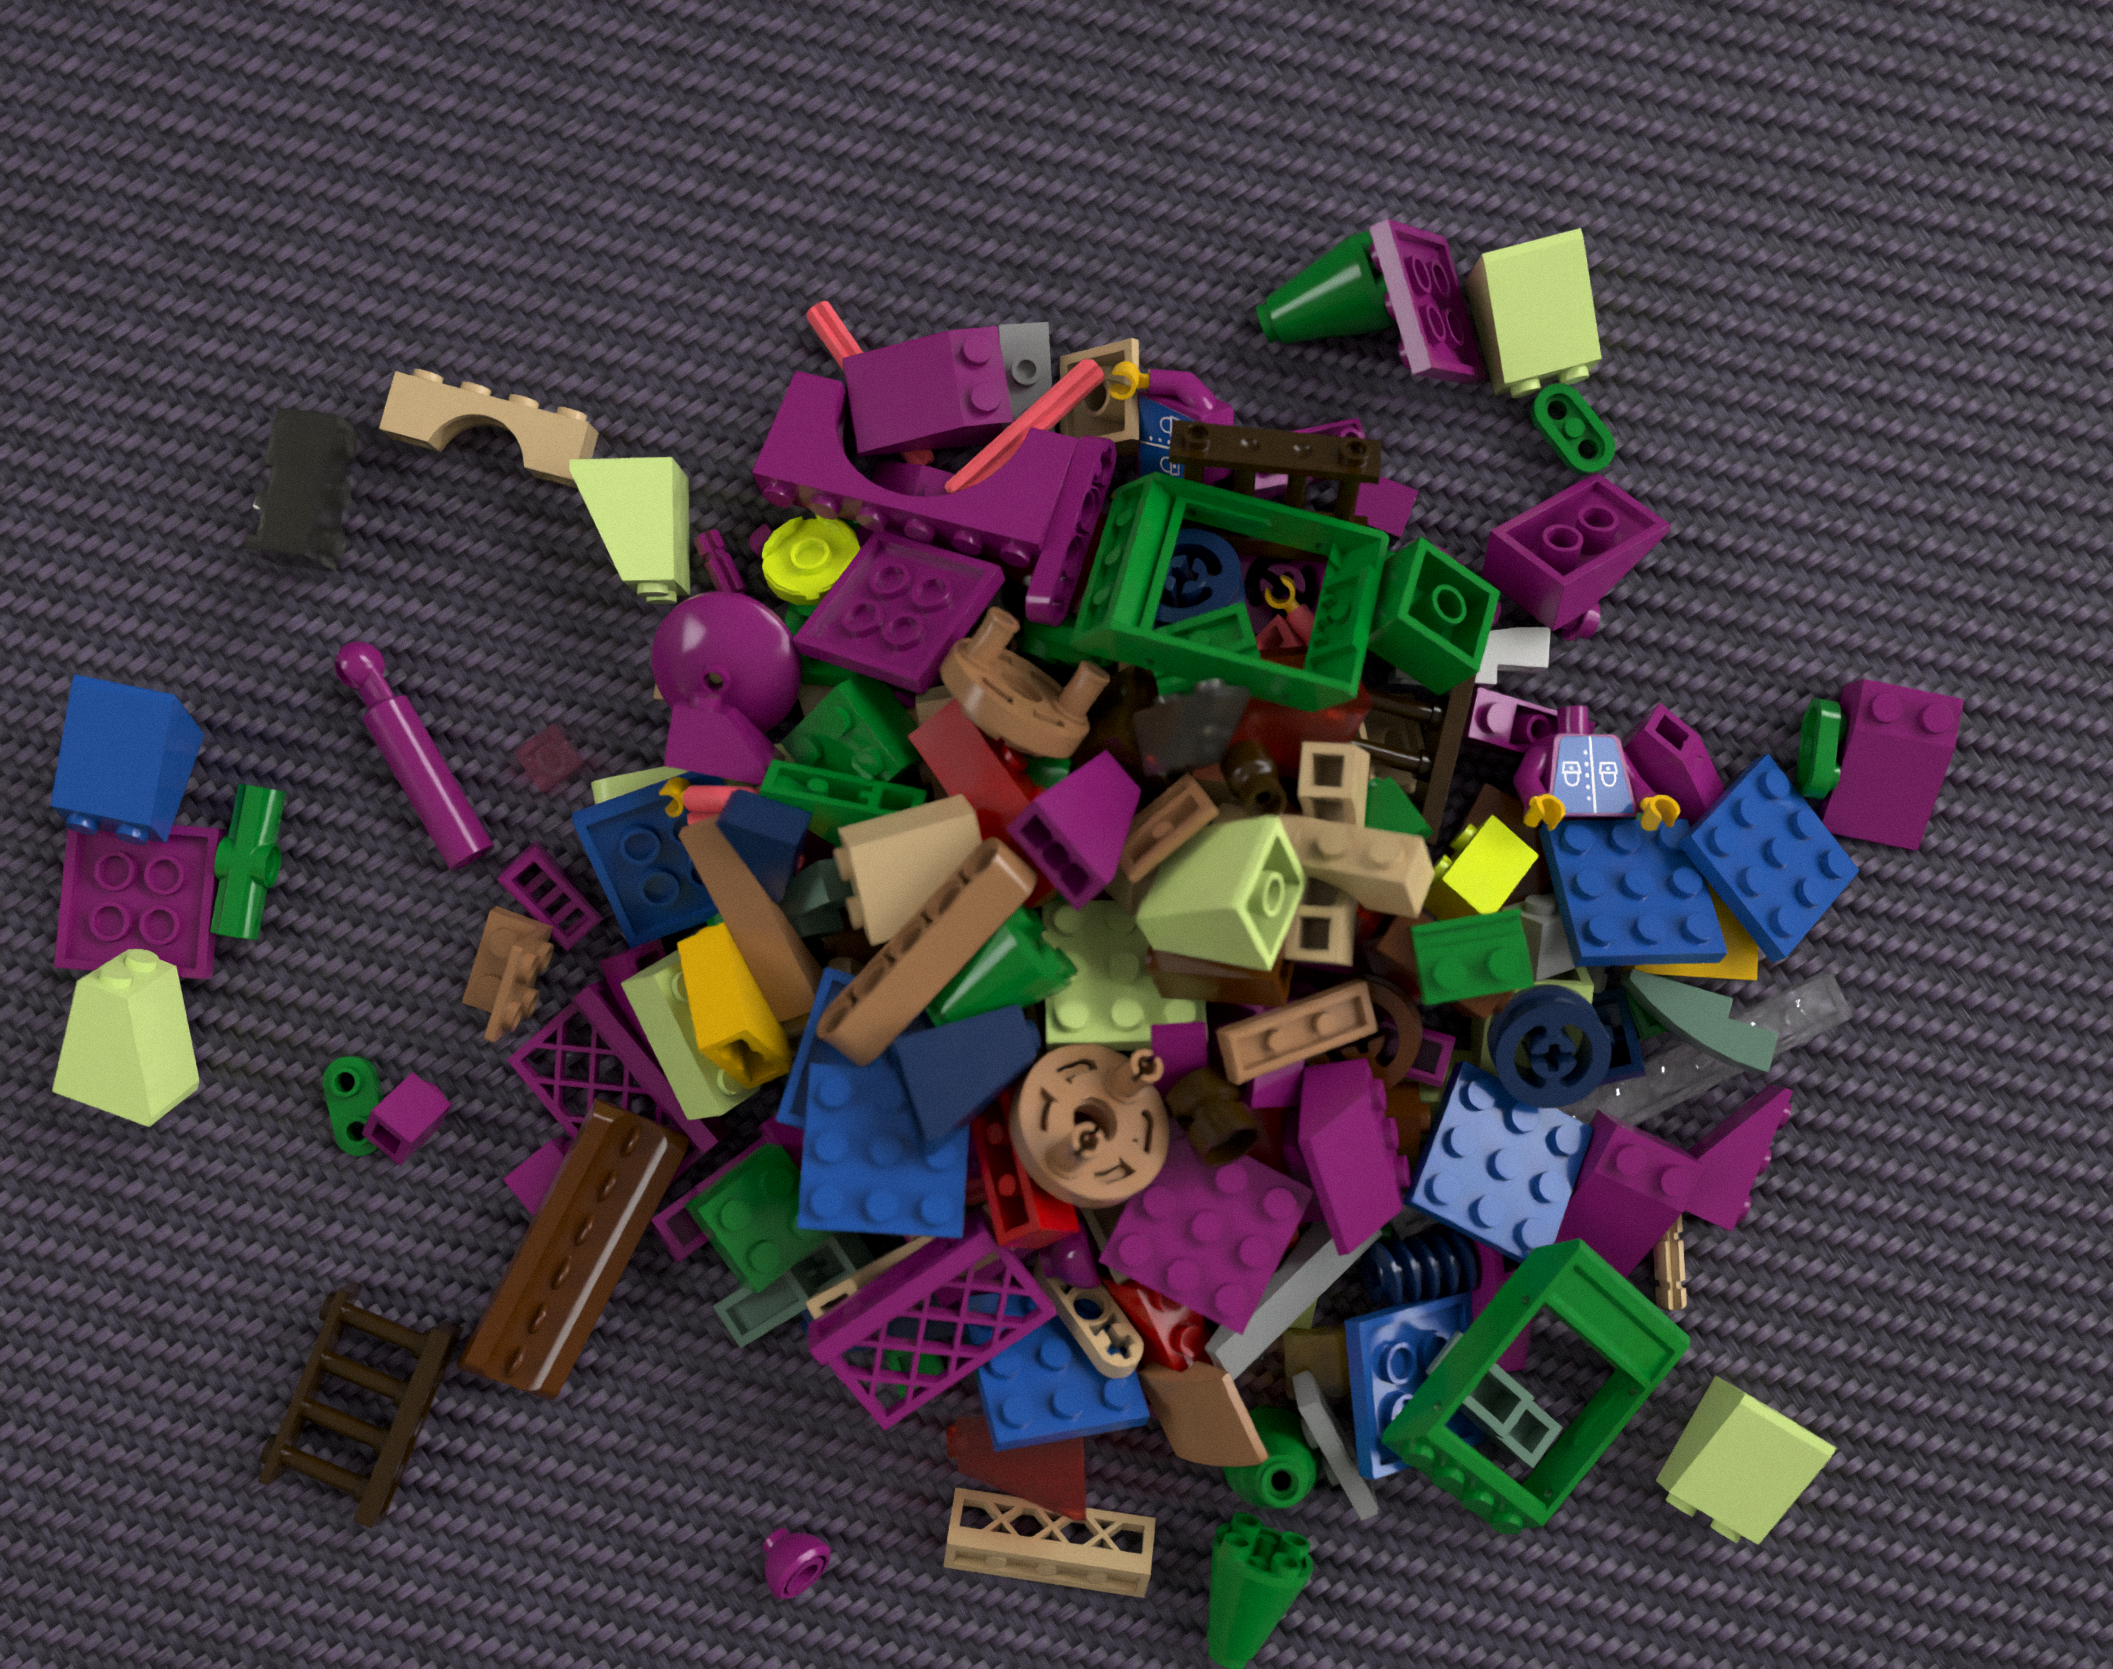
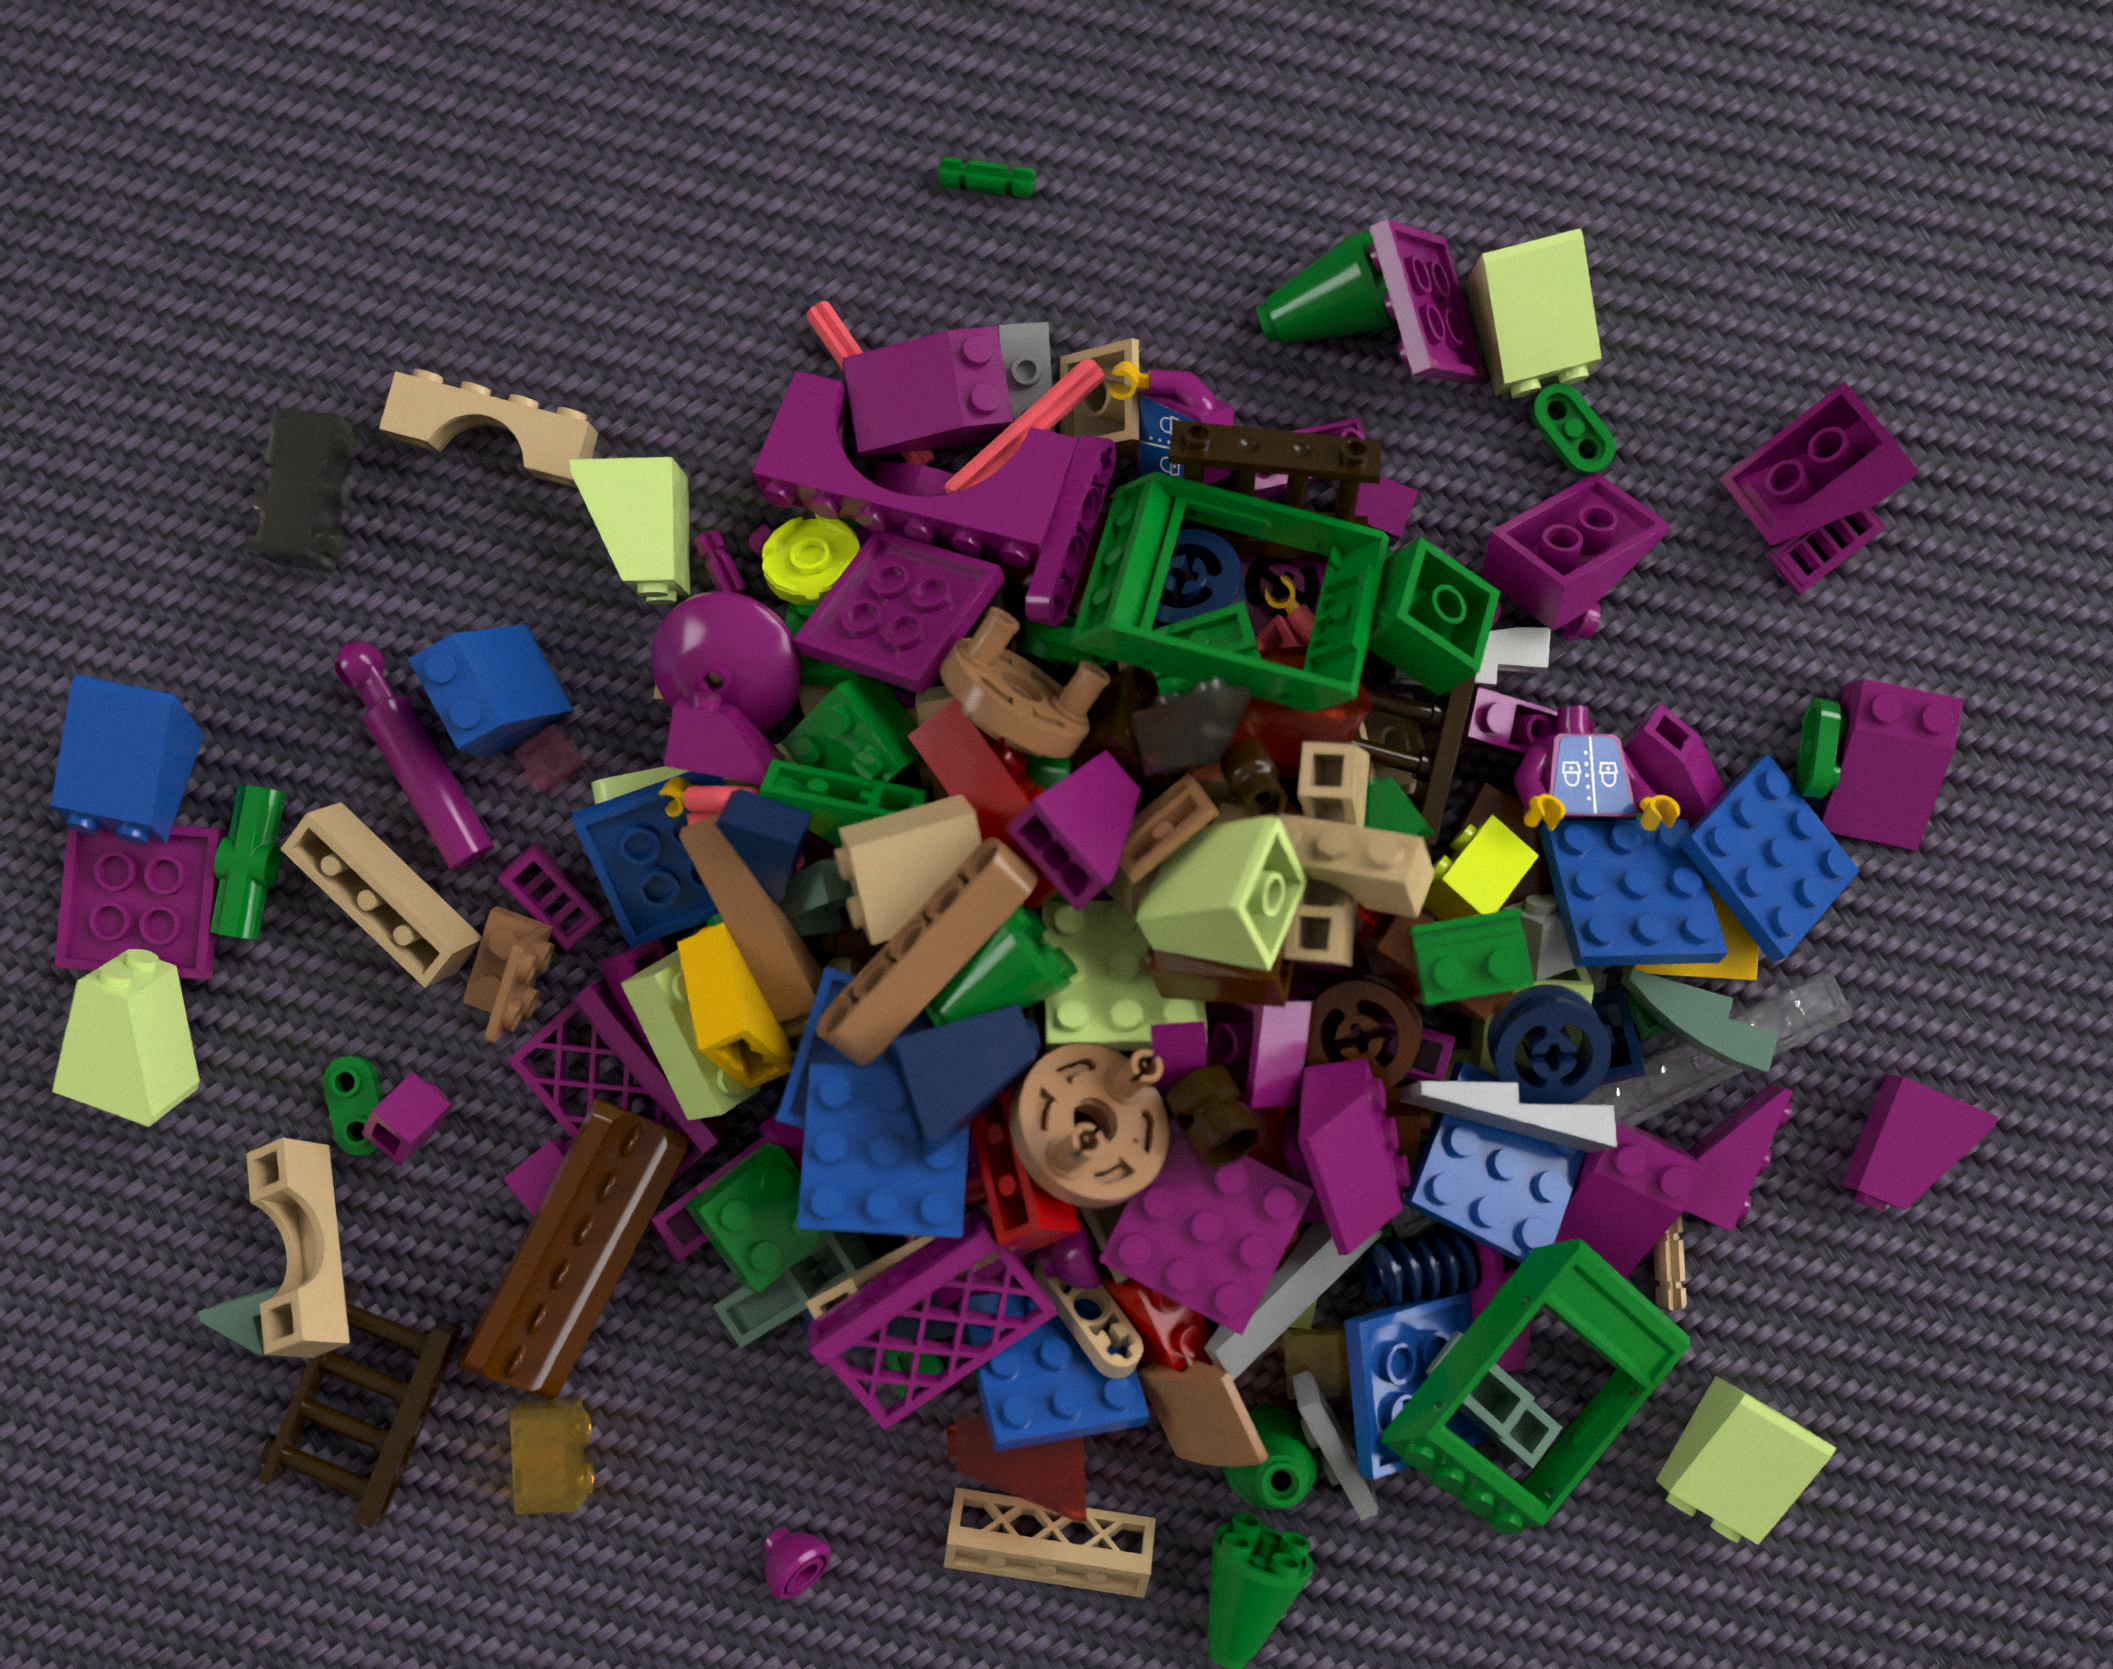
(240, 1319): none -> sand green slope
(296, 1190): none -> tan arch
(381, 893): none -> tan brick
(491, 688): none -> blue slope
(550, 1456): none -> clear yellow brick
(986, 177): none -> green axle
(1296, 1031): medium nougat tile -> none
(1497, 1105): none -> slope
(1819, 469): none -> magenta slope
(1865, 522): none -> magenta slope
(1910, 1143): none -> magenta slope

